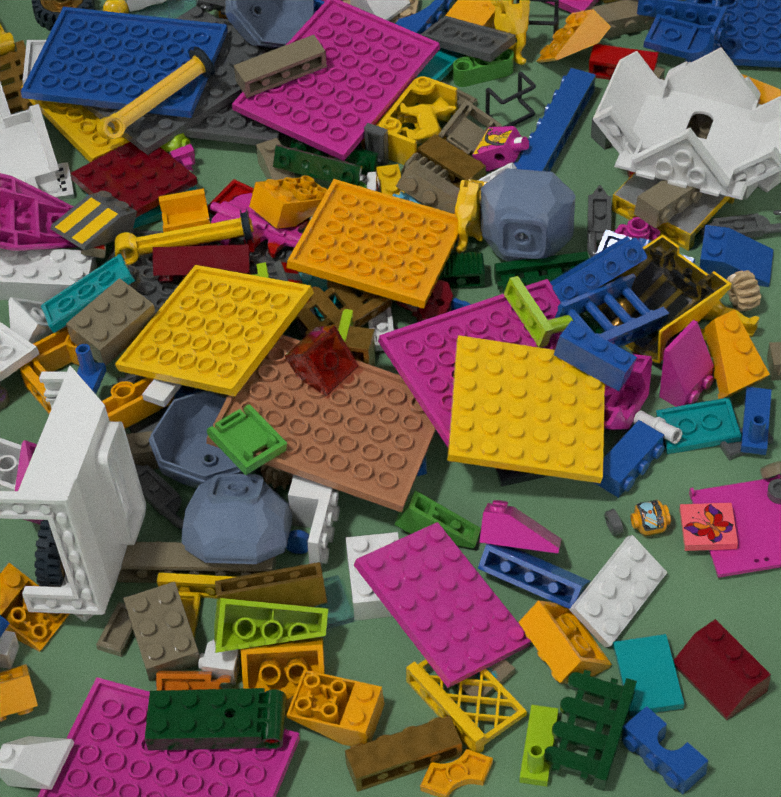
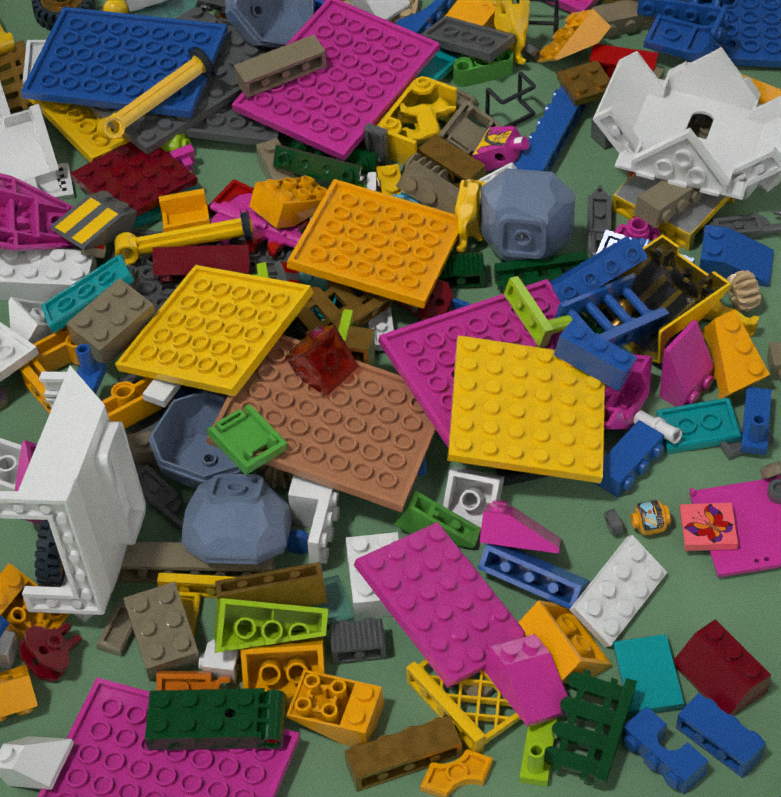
(49, 649): none -> dark red hinge
(357, 640): none -> dark grey brick
(470, 492): none -> white slope
(527, 678): none -> dark pink slope
(531, 51): none -> dark grey tile
(584, 82): none -> pearl gold plate
(720, 735): none -> blue brick

